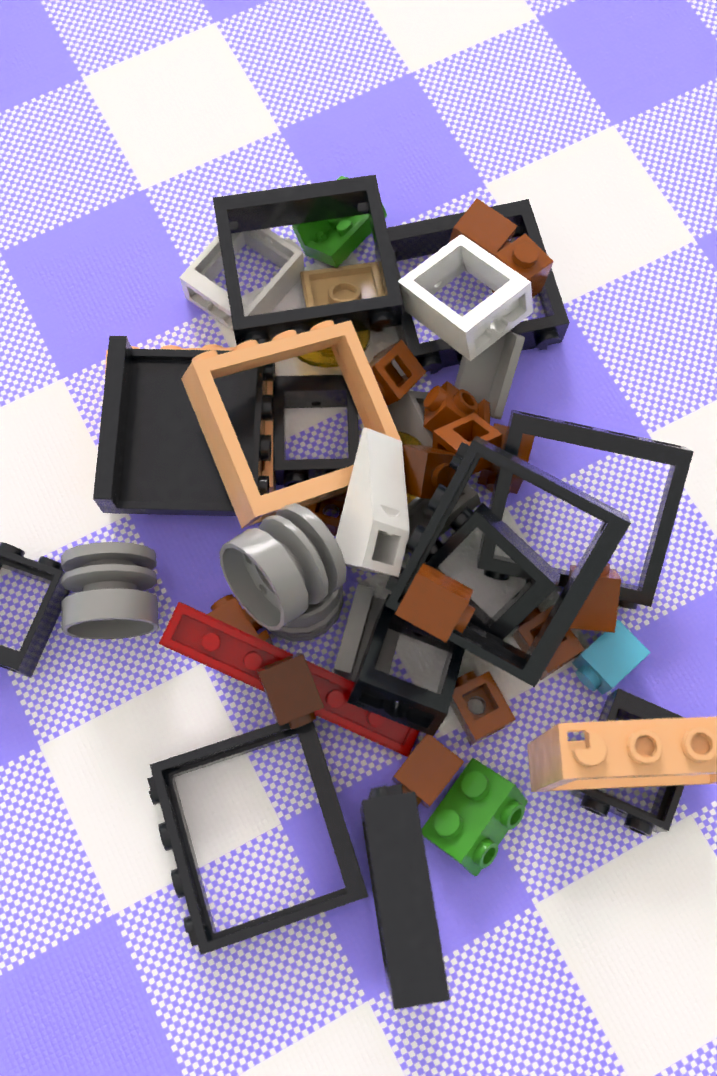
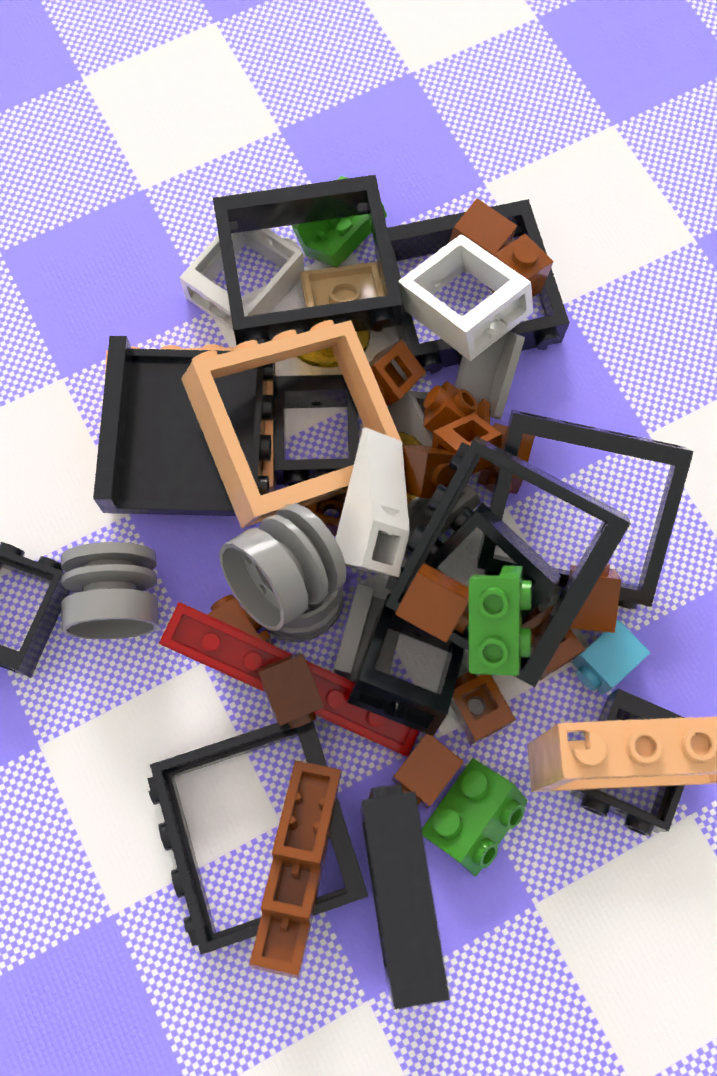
(296, 870): none -> dark orange slope
(495, 622): none -> bright green bracket

